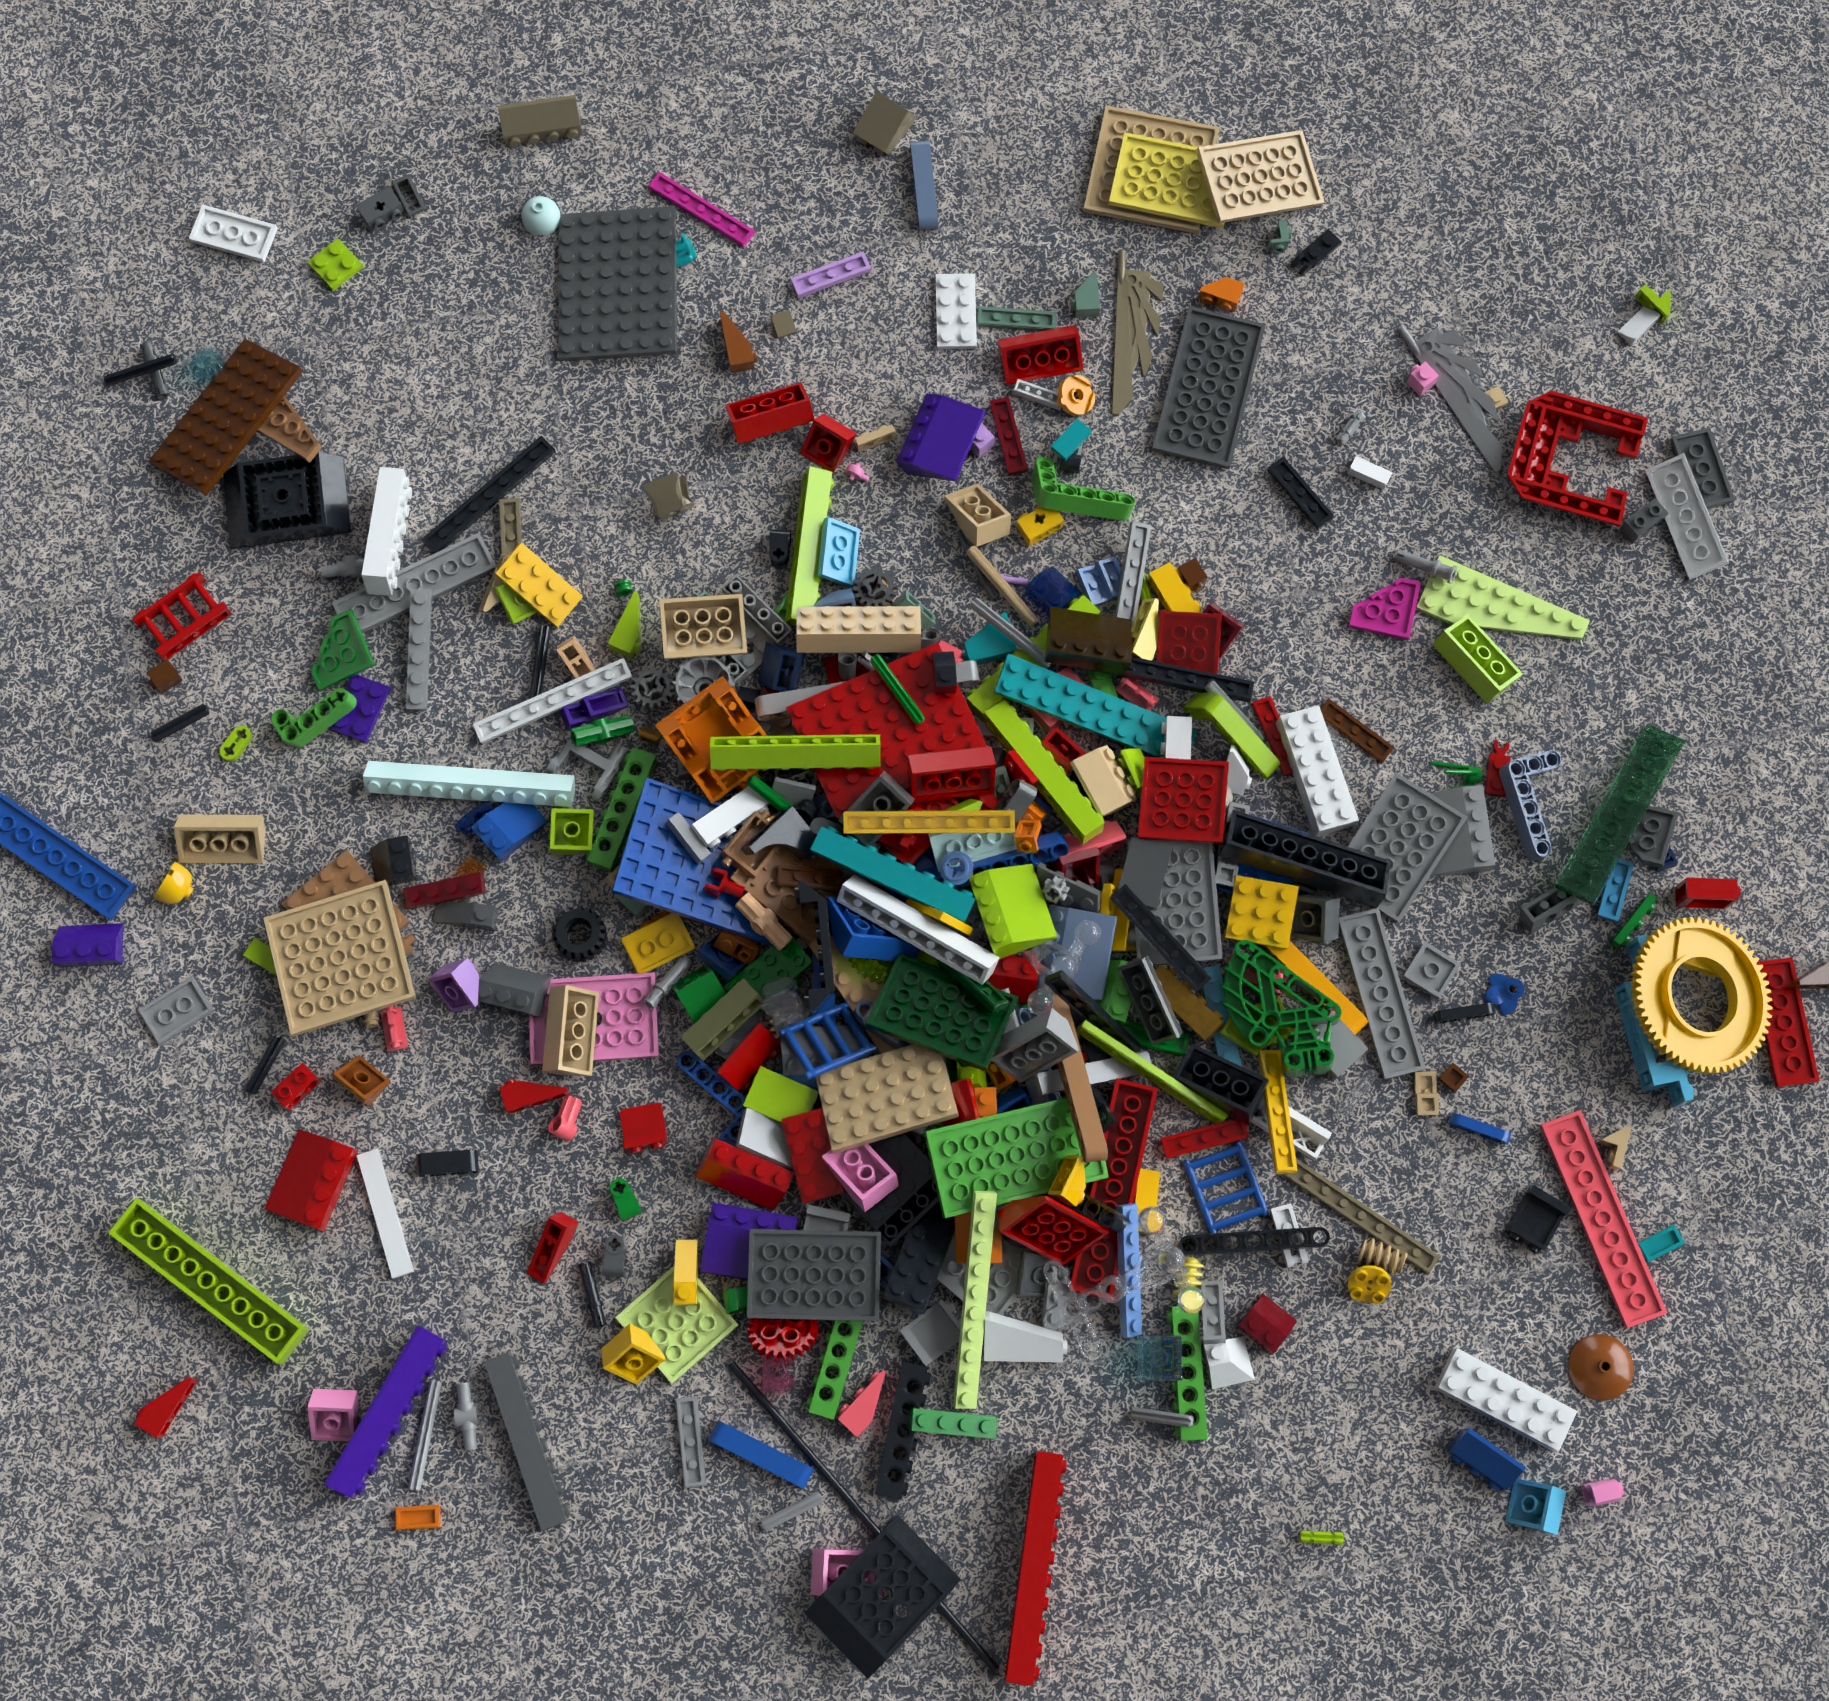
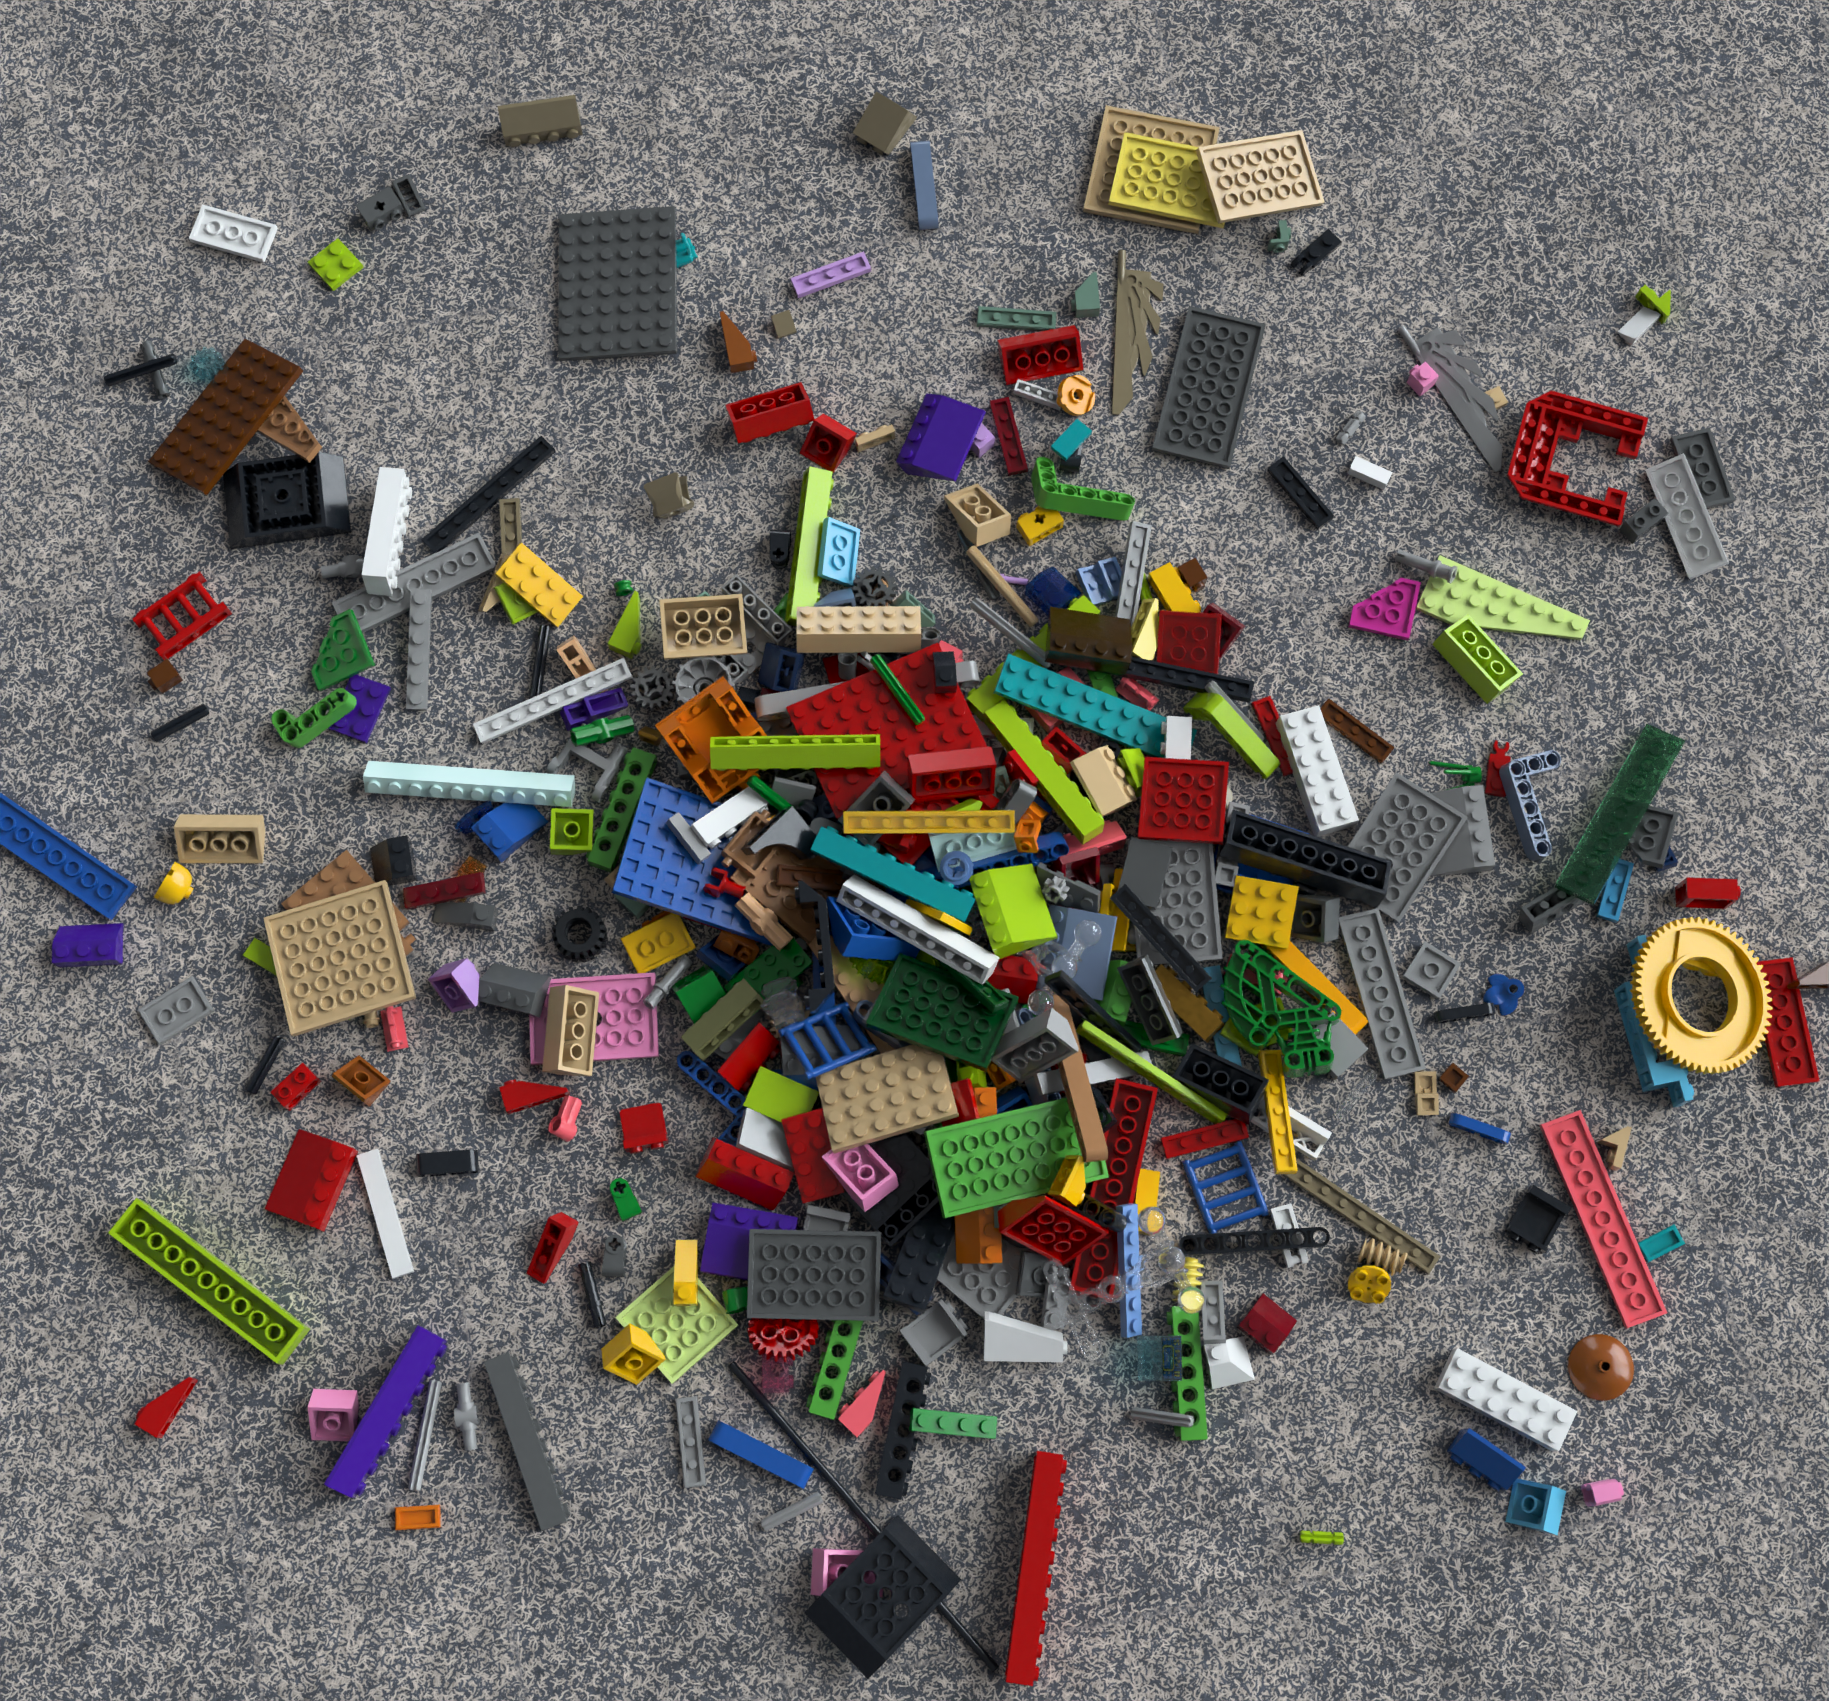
(232, 740): lime beam -> none
(540, 216): light aqua cylinder -> none
(701, 209): dark pink tile -> none
(856, 472): bright pink piece -> none
(956, 311): white plate -> none
(974, 1299): yellowish green plate -> none
(988, 645): teal slope -> none
(1222, 293): orange slope -> none
(1238, 772): white slope -> none
(1634, 921): green plate -> none

